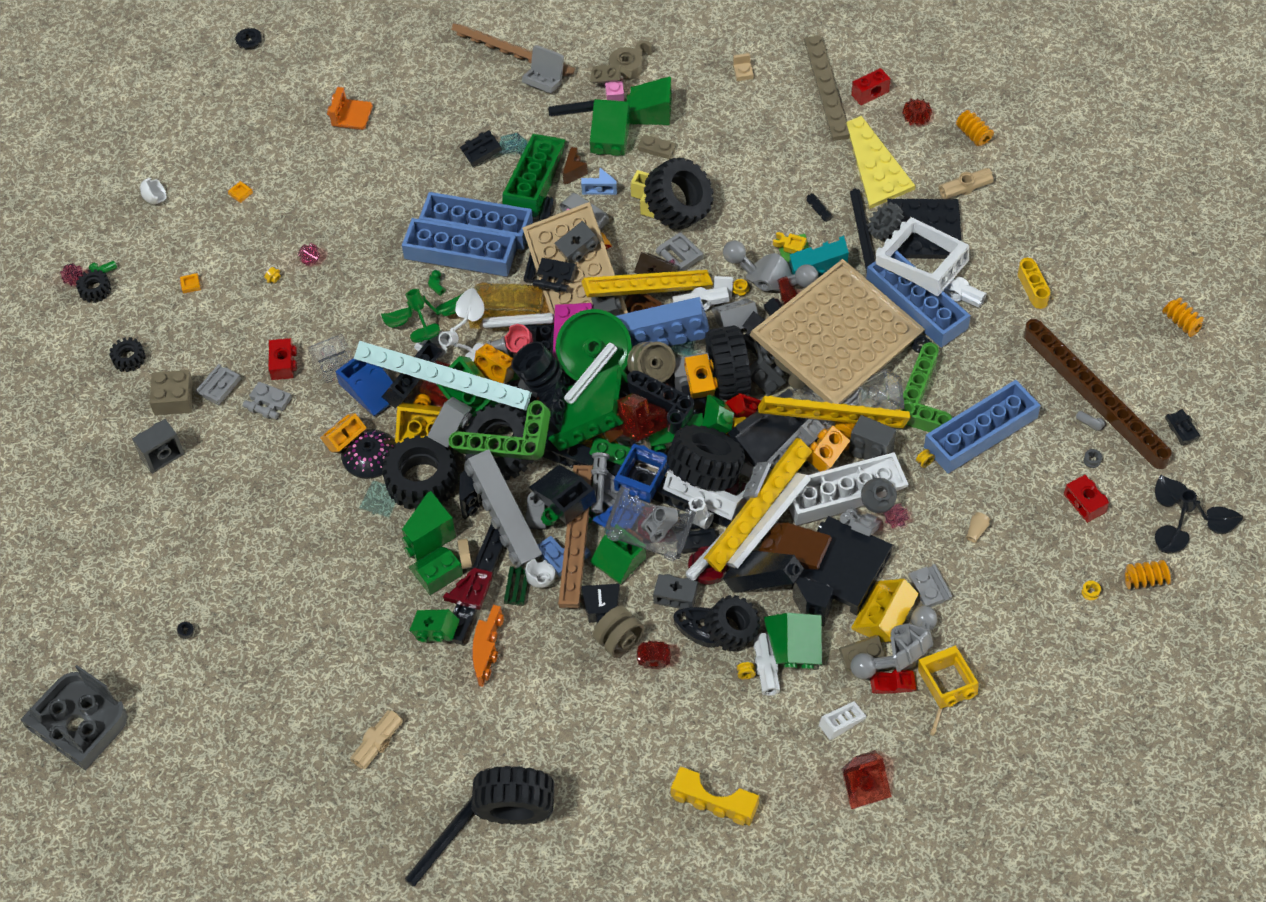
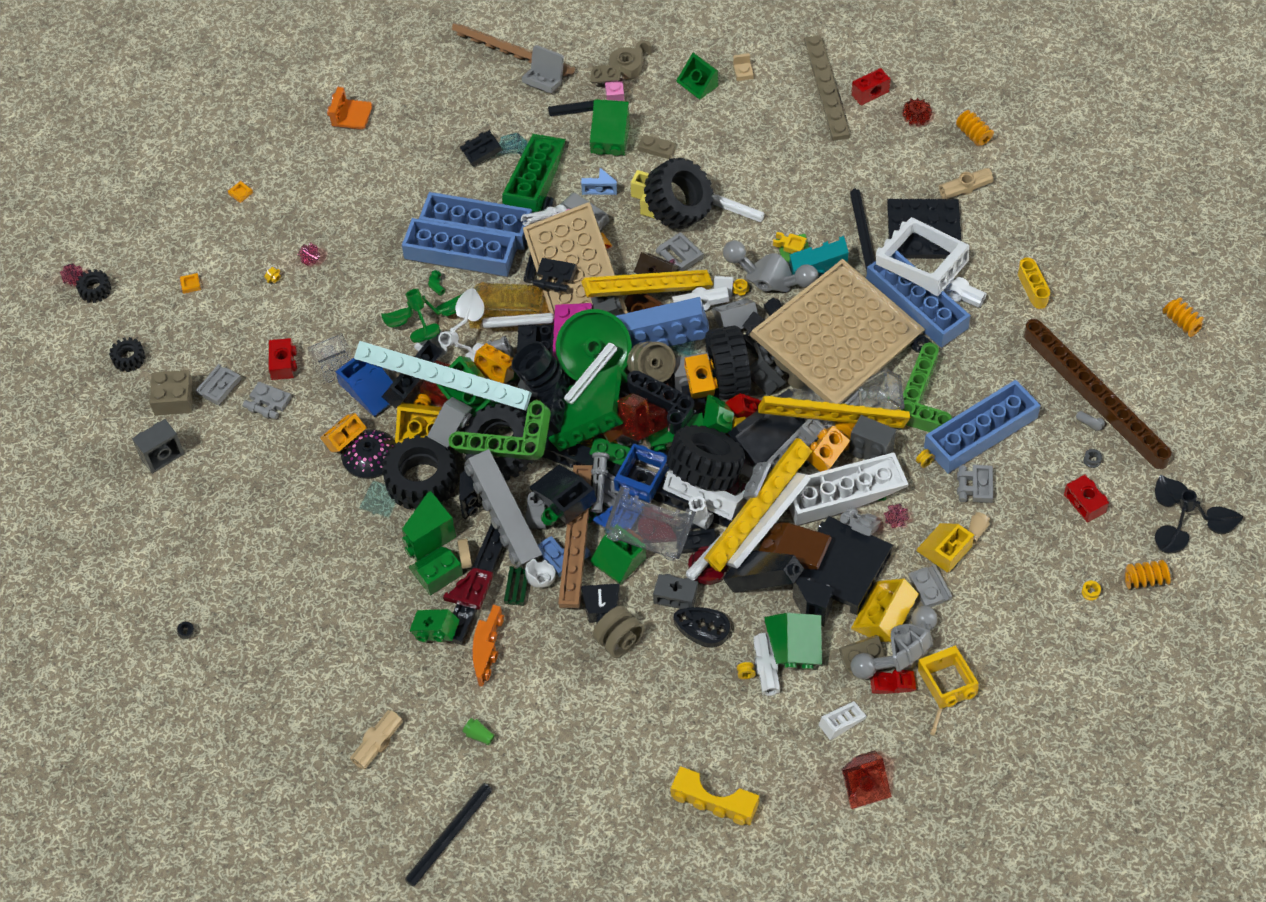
(72, 696): dark grey piece -> none
(107, 267): green arm -> none
(152, 191): white hair -> none
(254, 35): black gear -> none
(476, 730): none -> bright green cone
(513, 795): black tyre -> none
(518, 337): coral hair -> none
(538, 216): none -> white pin
(574, 168): reddish brown slope -> none
(577, 243): dark grey brick -> none
(651, 102): green slope -> none
(653, 654): clear red gear -> none
(659, 522): light grey piece -> none
(698, 77): none -> green slope
(722, 632): black tyre -> none
(738, 208): none -> white axle
(786, 289): clear red cone -> none
(819, 207): black axle -> none
(875, 503): dark grey piece -> none
(877, 167): light yellow wing -> none
(885, 219): dark grey gear -> none
(946, 545): none -> yellow slope
(981, 483): none -> light grey plate
(1182, 427): black hips -> none

